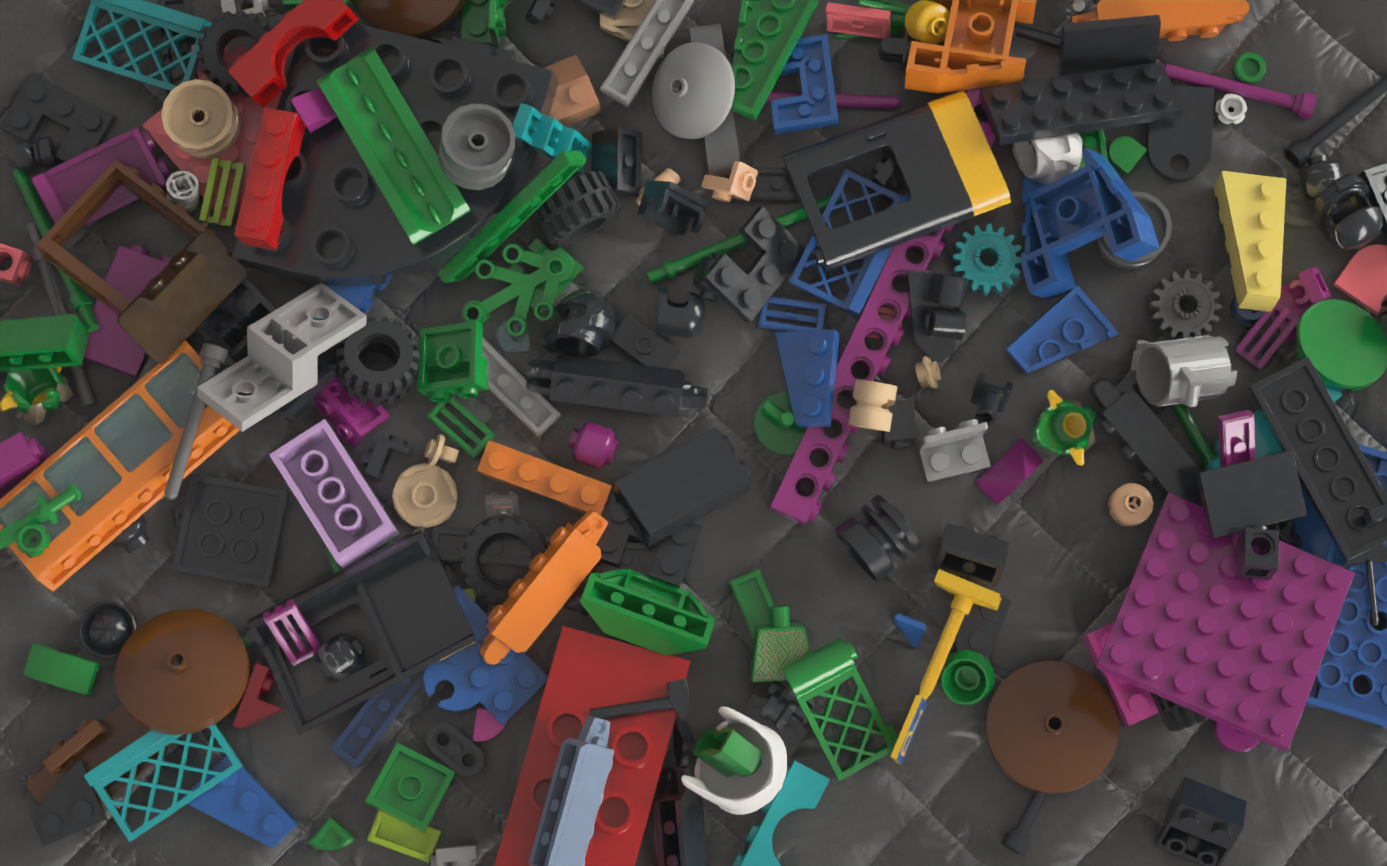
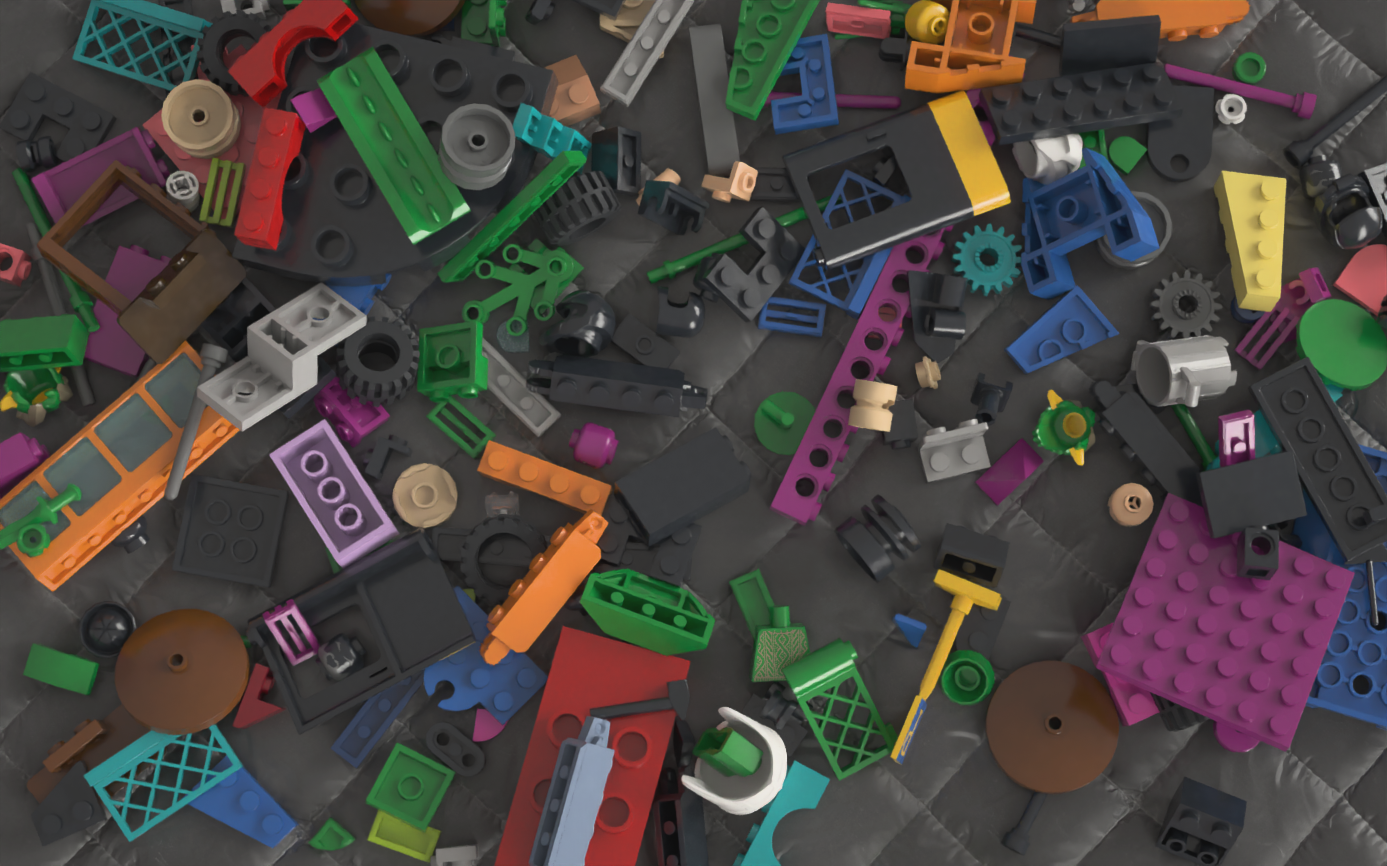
(436, 450): tan plate -> none
(704, 94): light grey dish -> none
(810, 373): blue wing -> none

